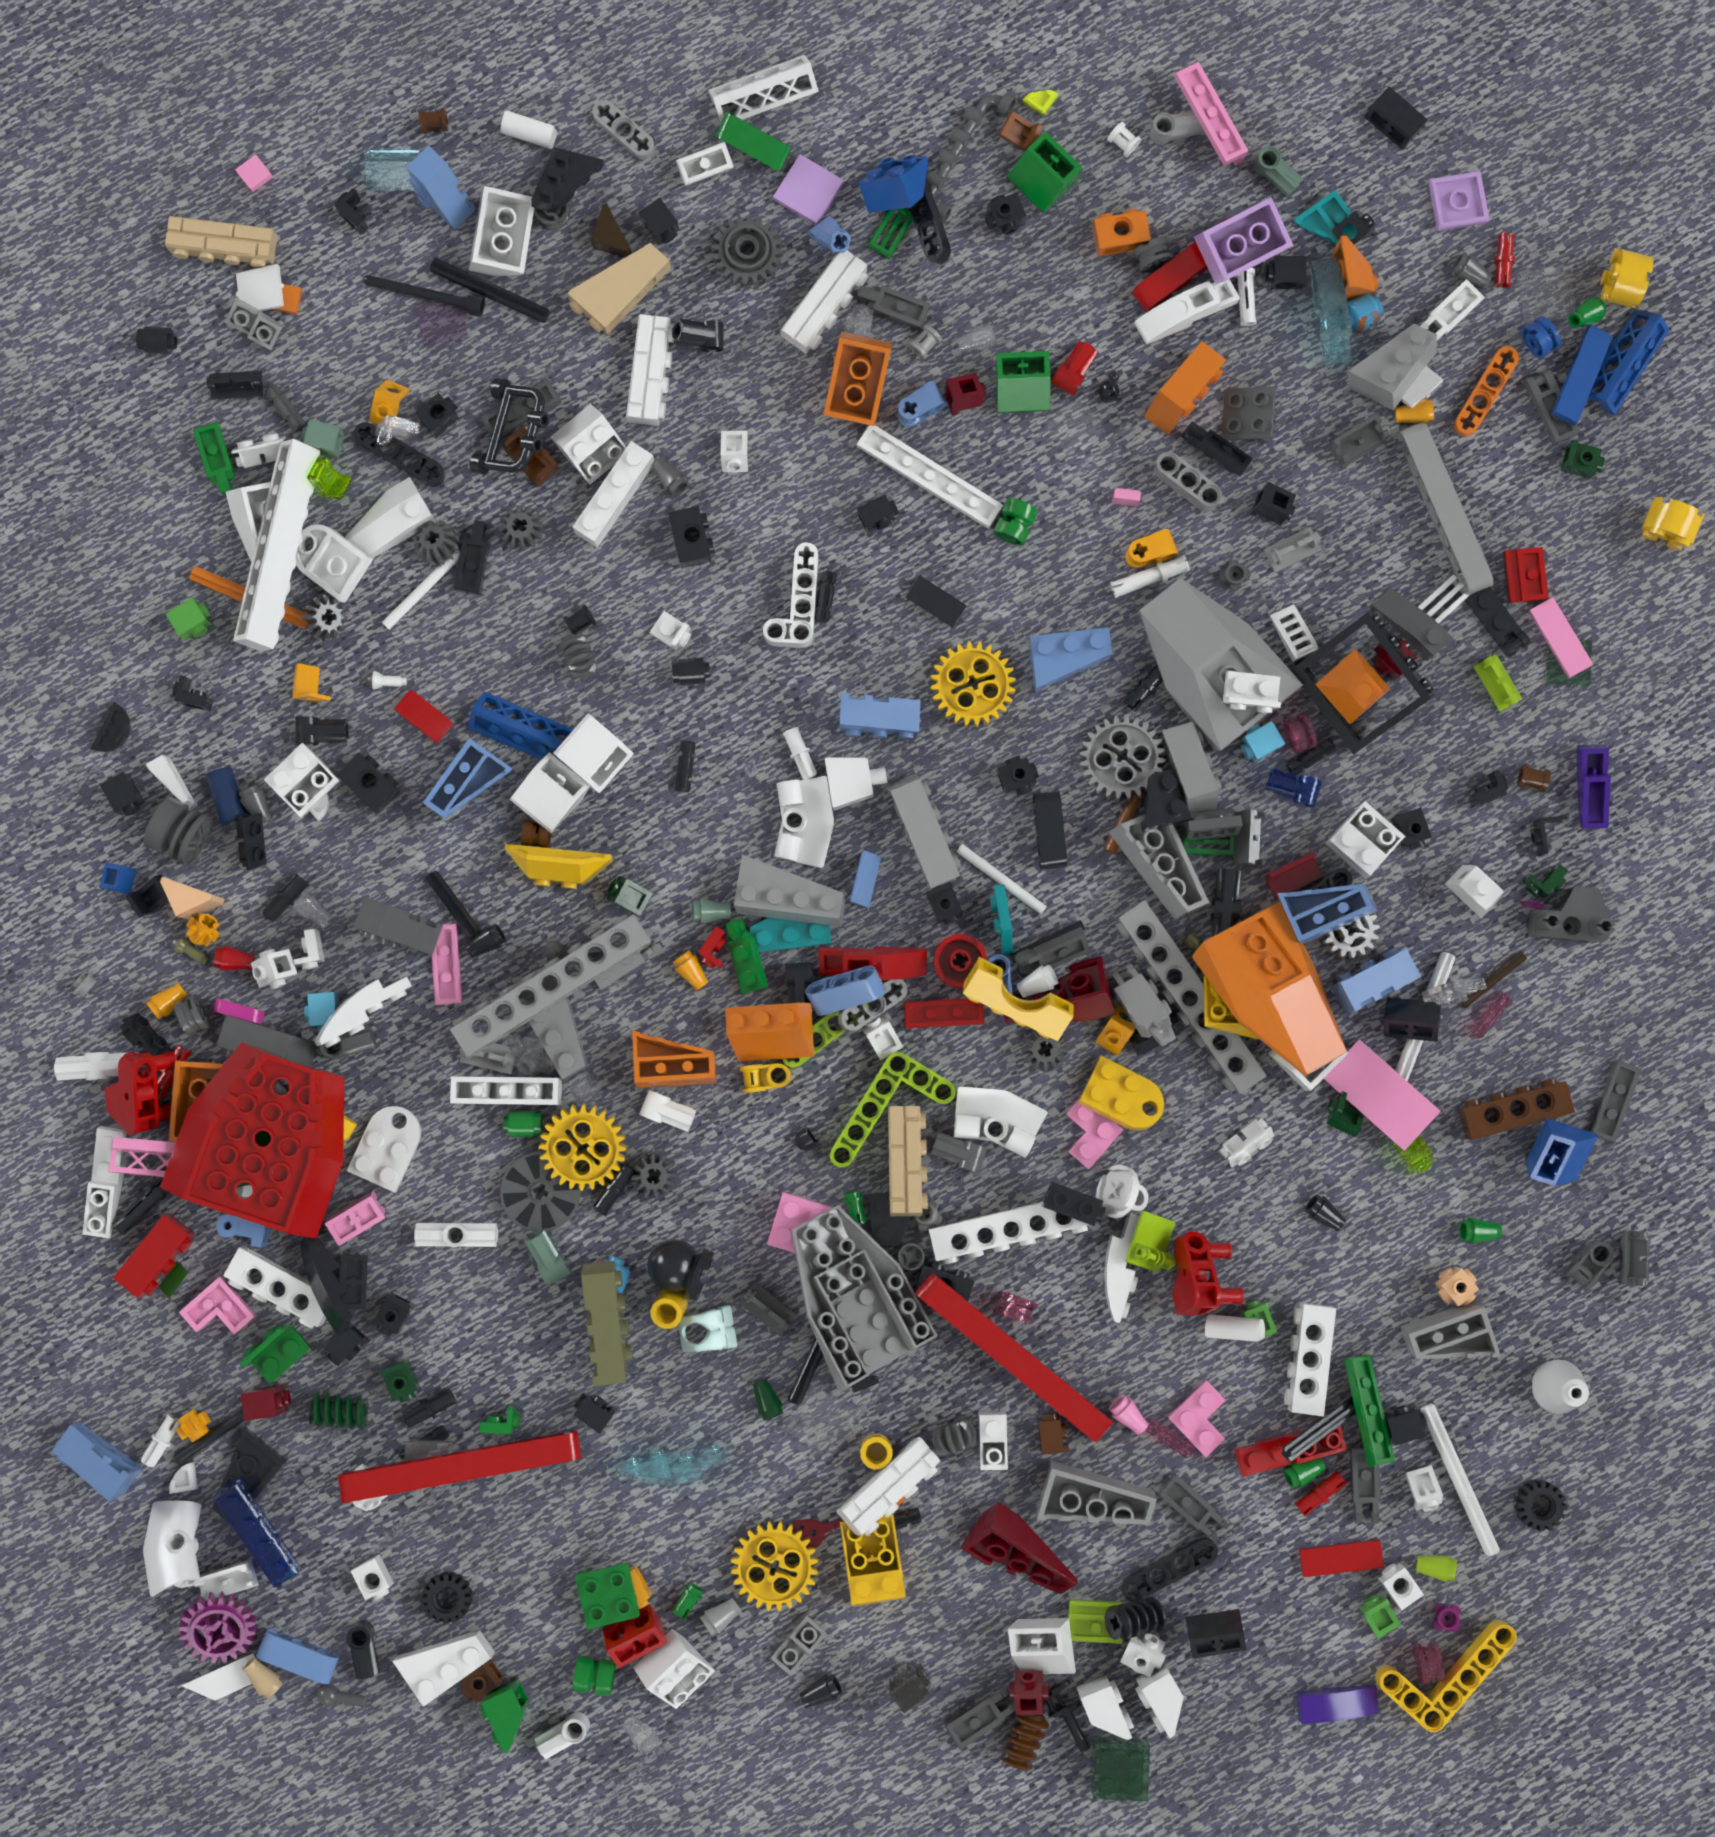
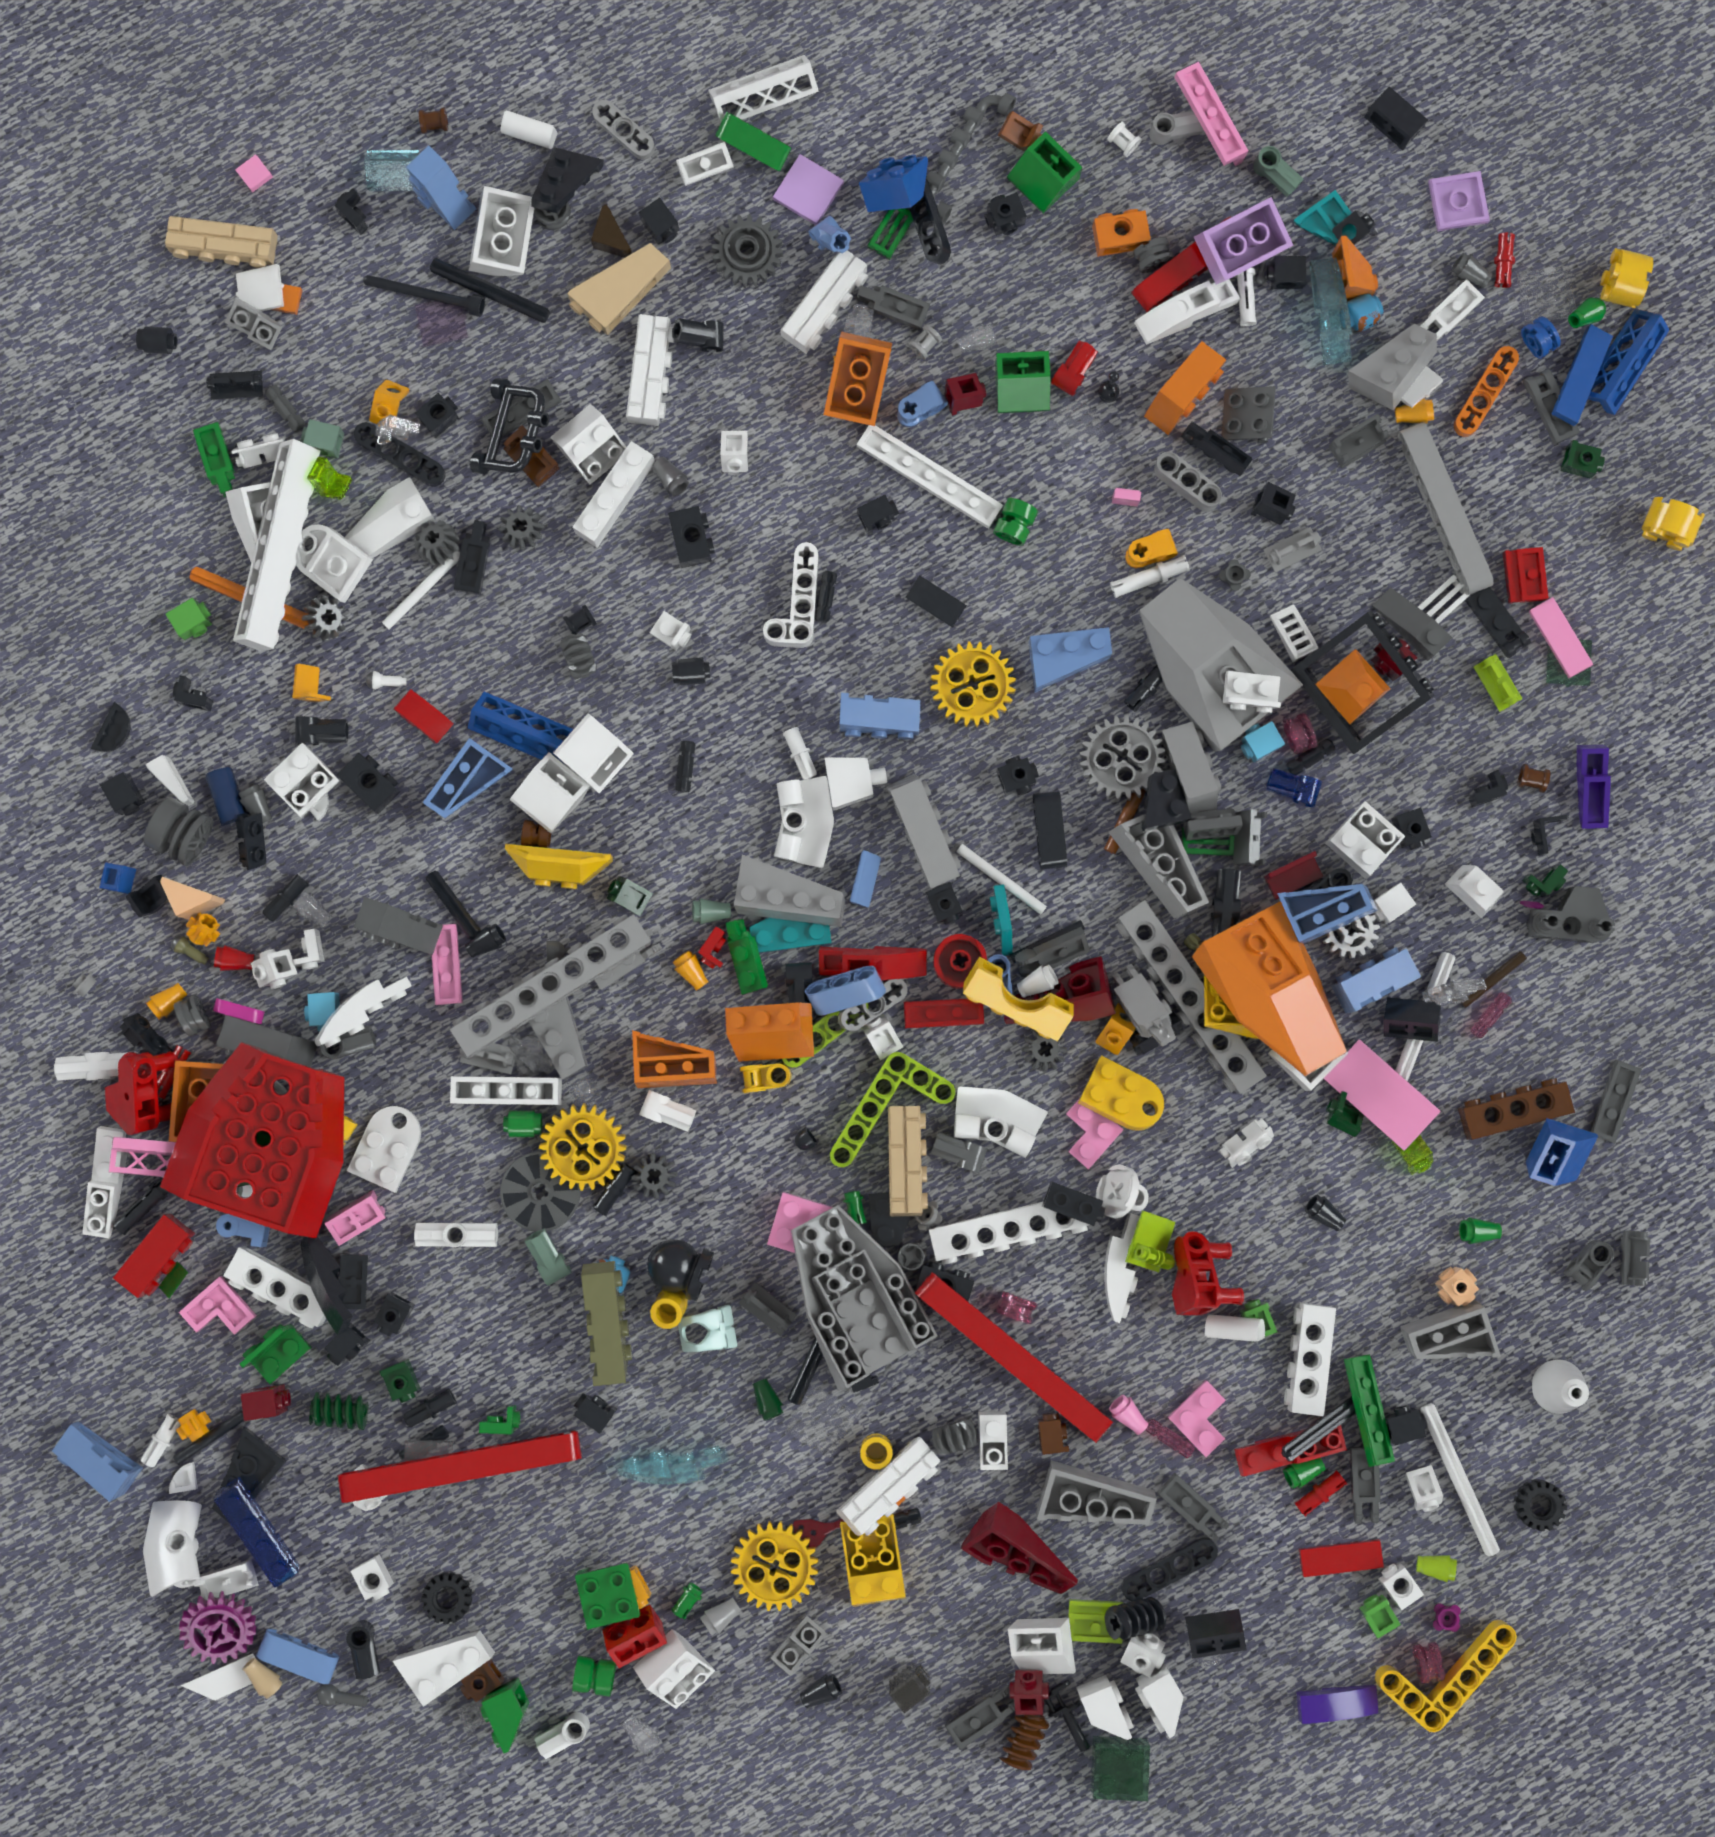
(1040, 101): neon yellow tile -> none
(1393, 903): none -> white brick

